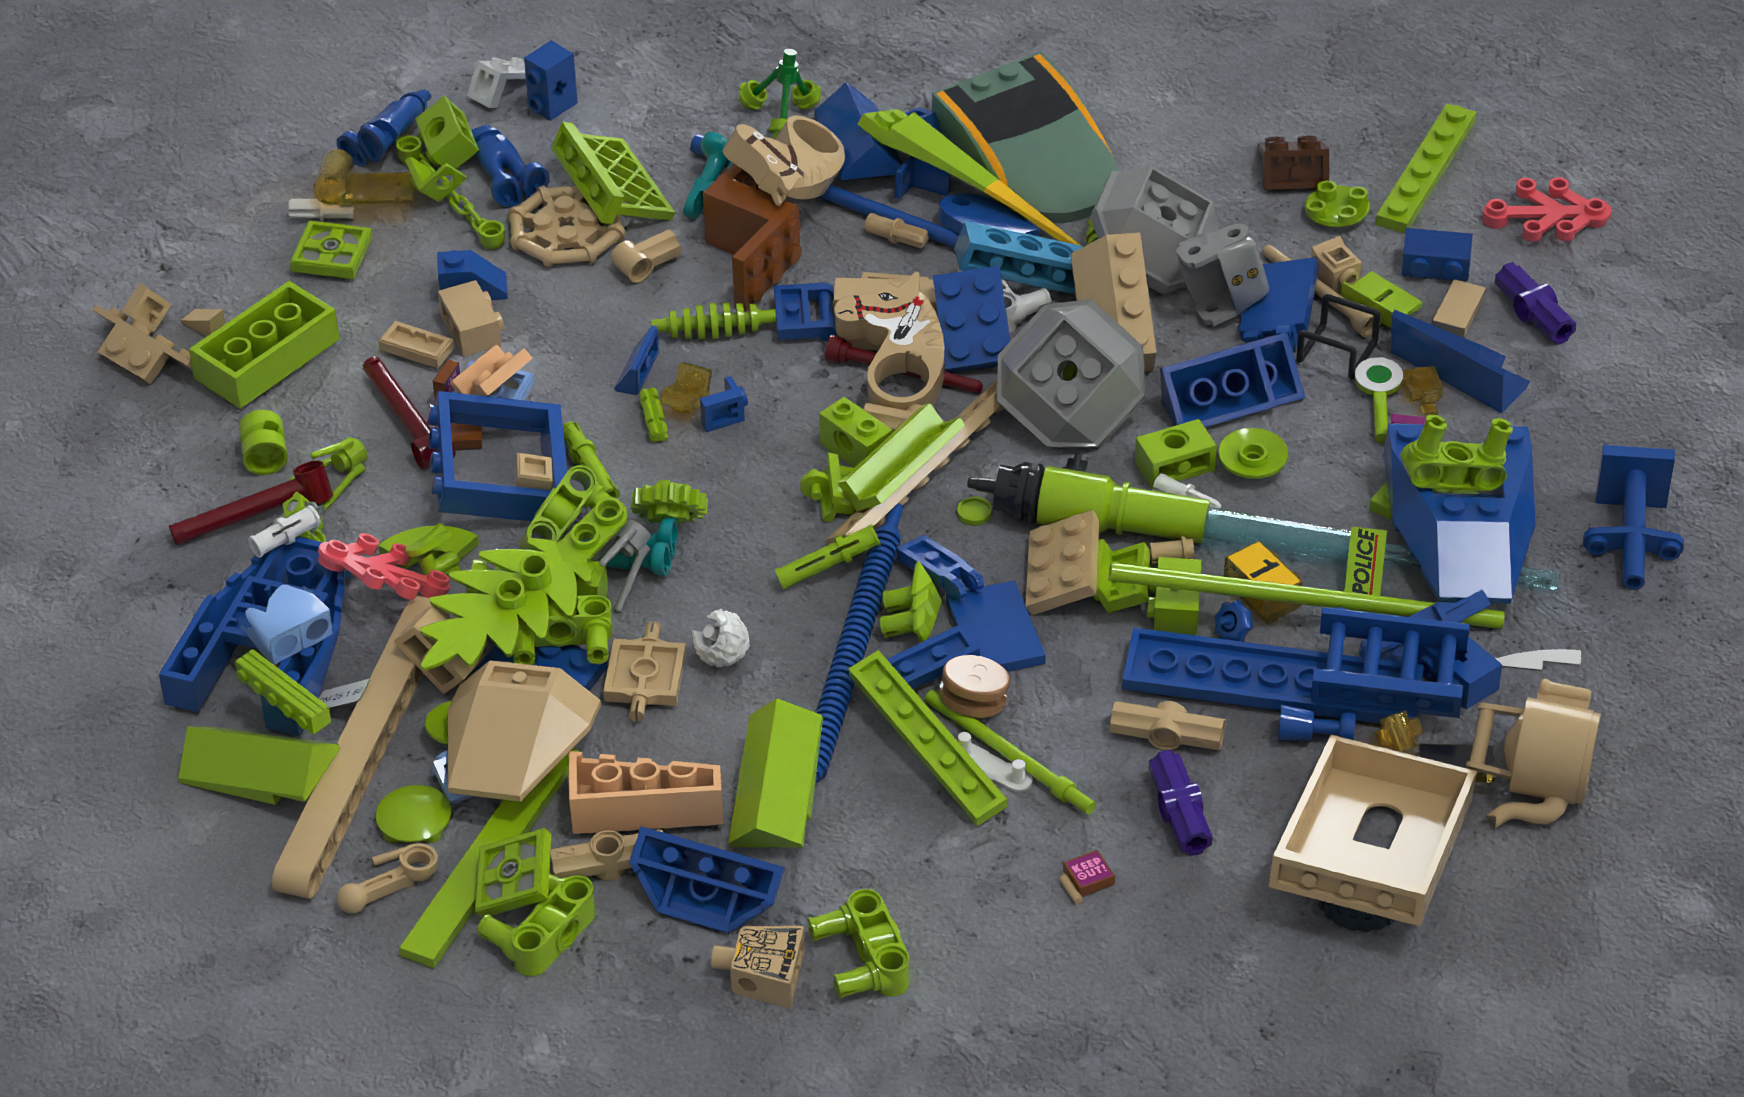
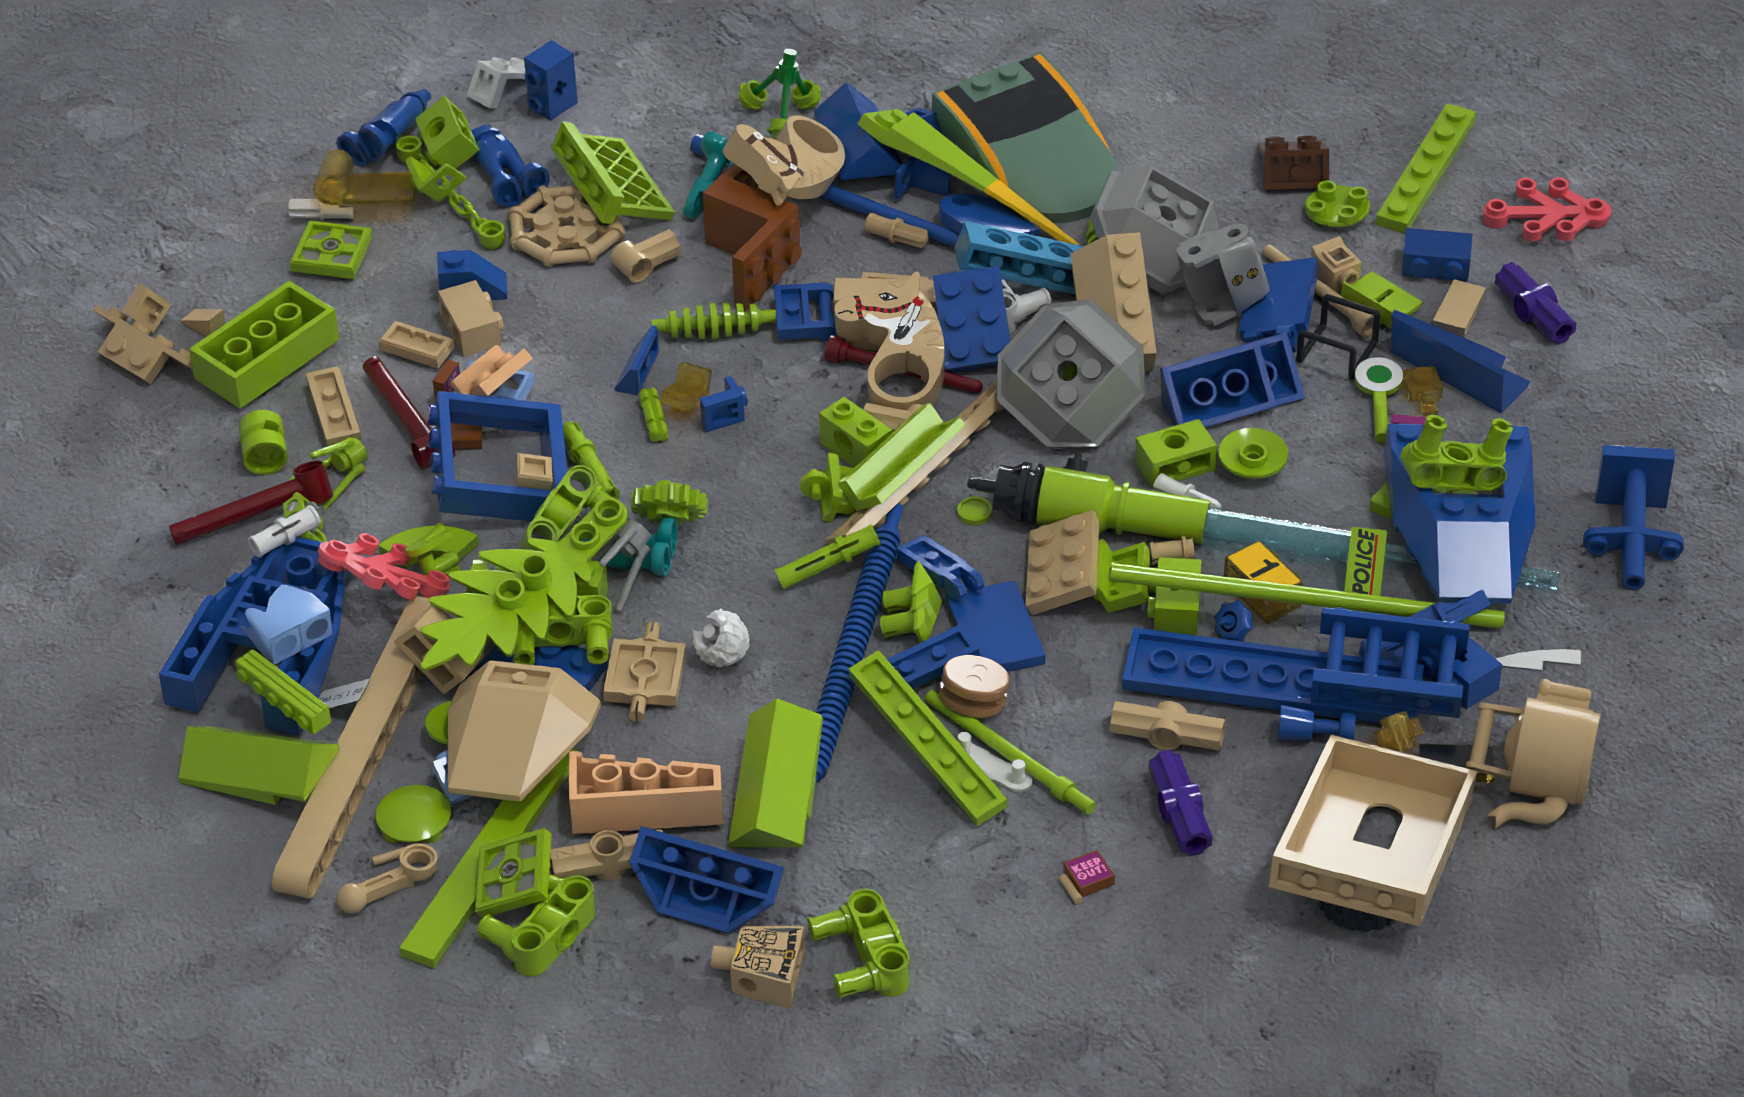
(332, 405): none -> tan plate

